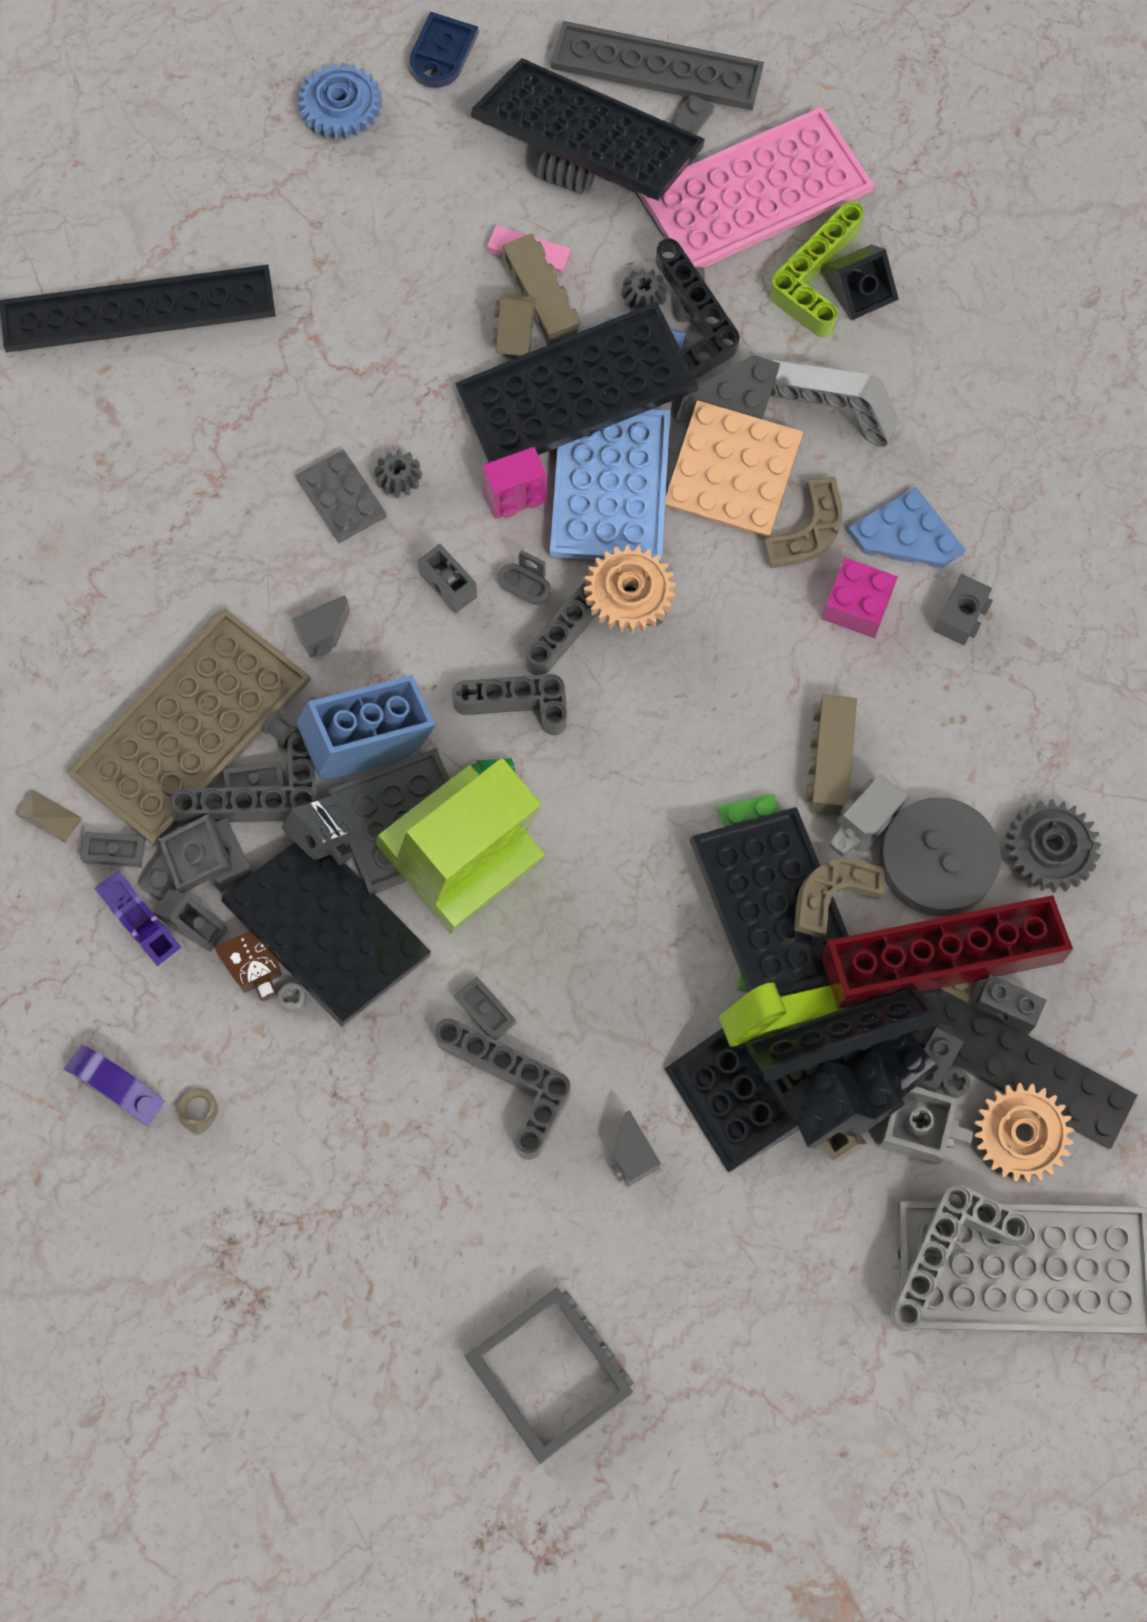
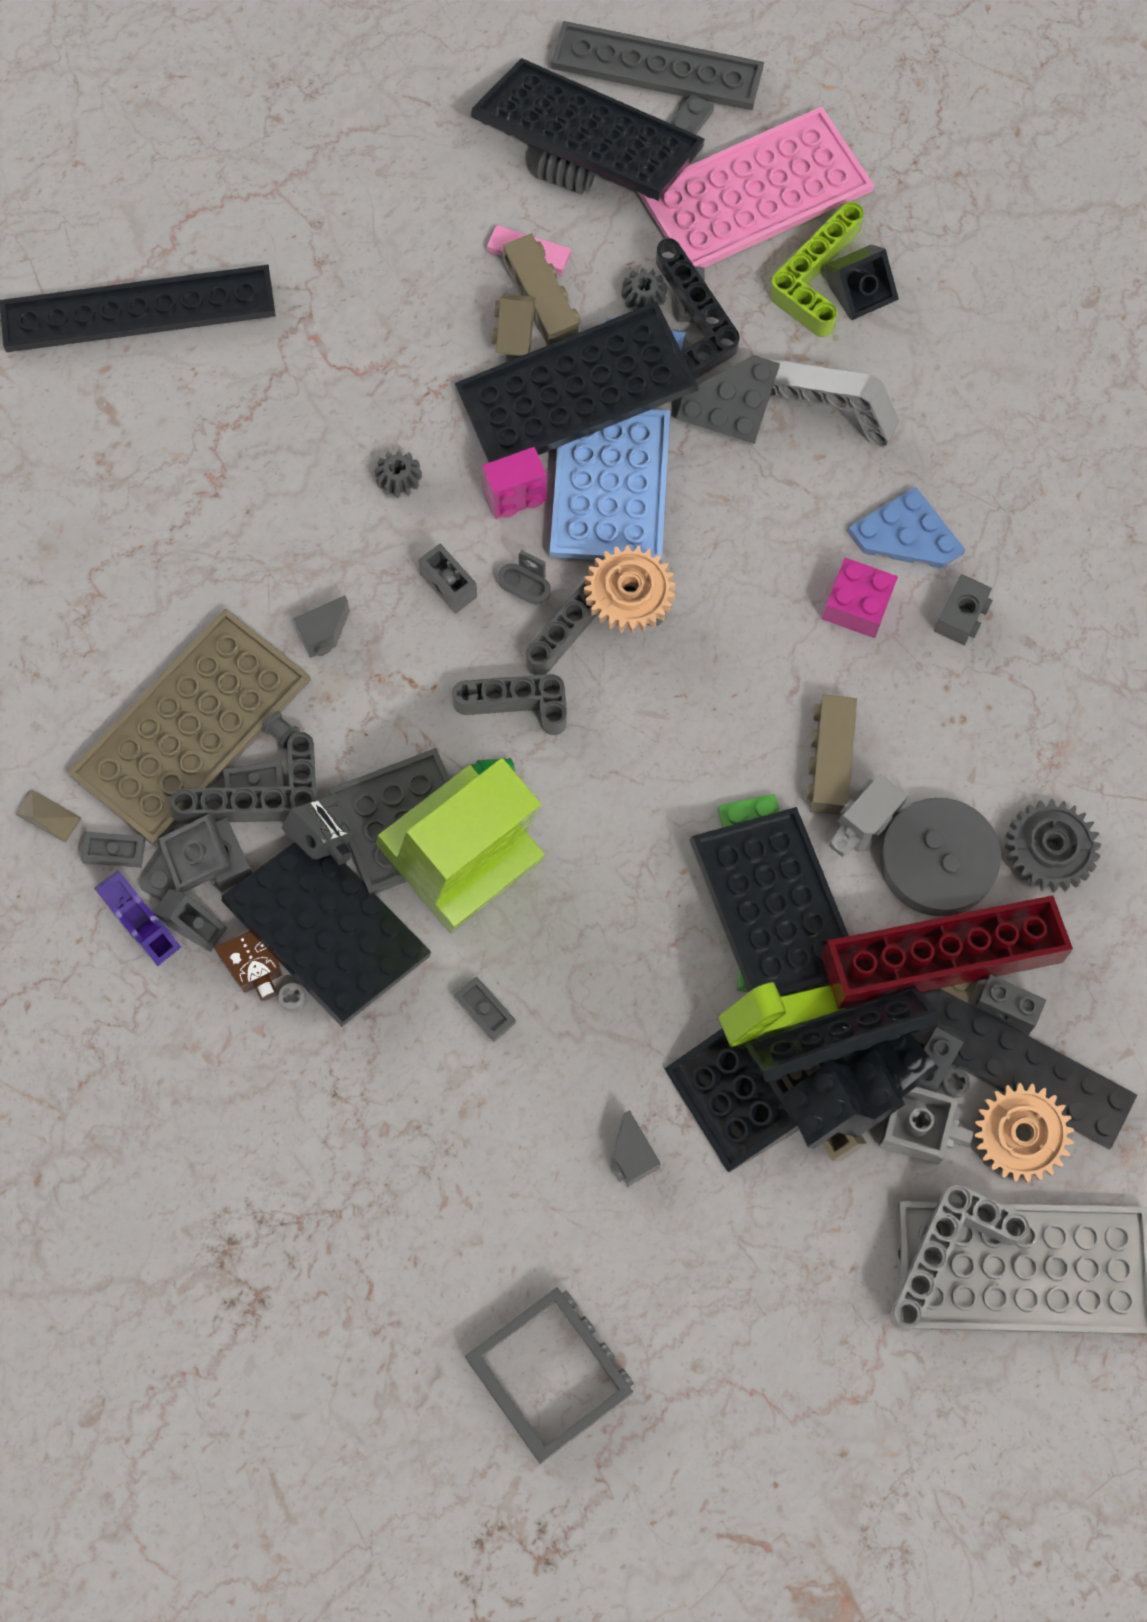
(114, 1084): dark purple arch -> none
(197, 1126): dark tan piece -> none
(339, 100): medium blue gear -> none
(341, 496): flat silver plate -> none
(365, 727): medium blue brick -> none
(442, 48): dark blue plate -> none
(511, 1075): dark grey beam -> none
(733, 469): light nougat plate -> none
(815, 537): dark tan plate -> none
(824, 882): dark tan plate -> none

